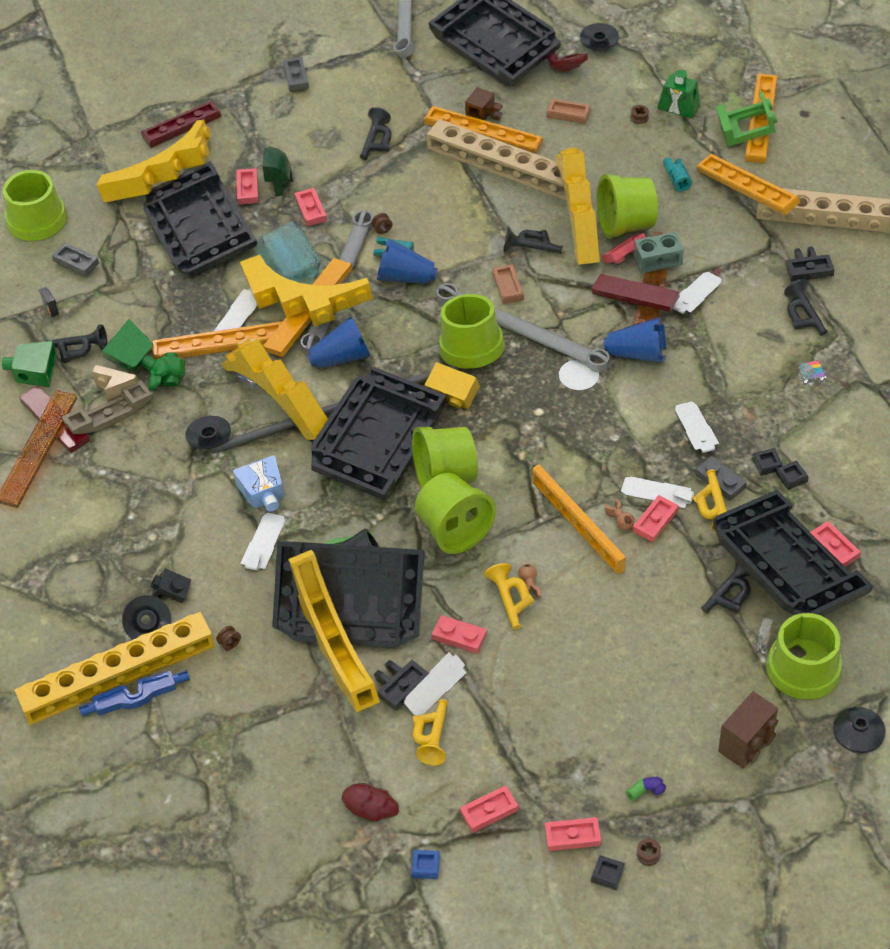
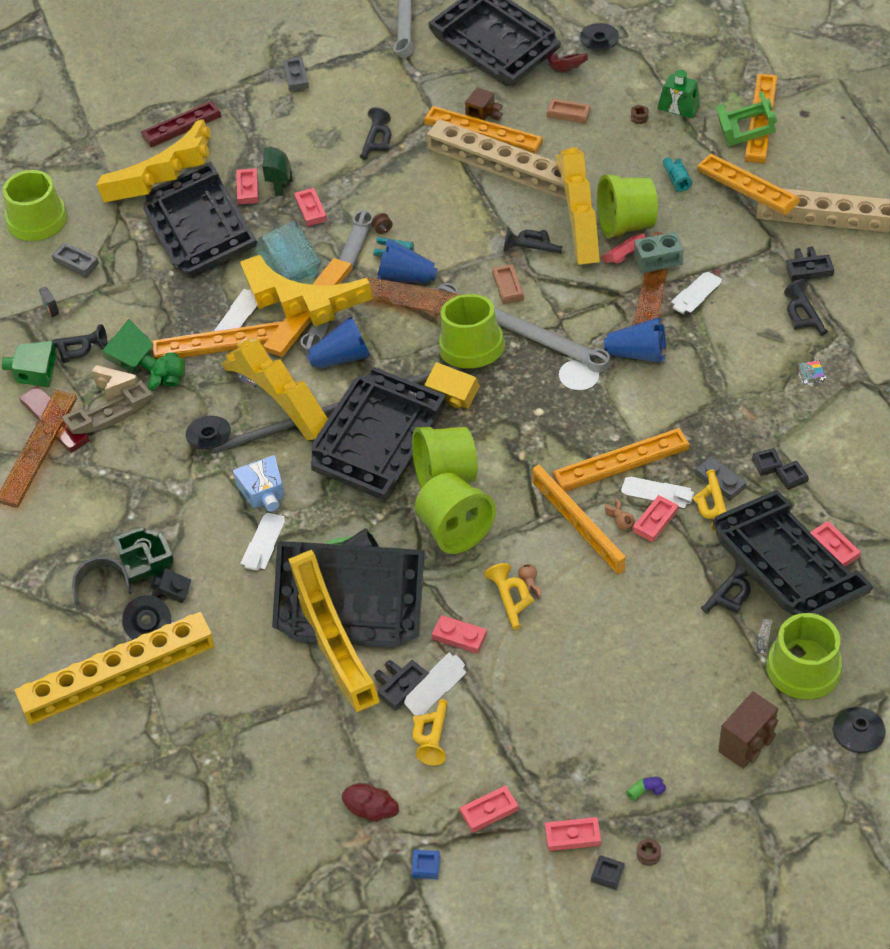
(92, 564): none -> dark grey piece
(121, 698): blue piece -> none
(143, 553): none -> dark green brick
(228, 638): reddish brown bush -> none
(409, 295): none -> clear orange tile
(621, 460): none -> light orange tile
(635, 292): dark red tile -> none
(696, 427): white piece -> none

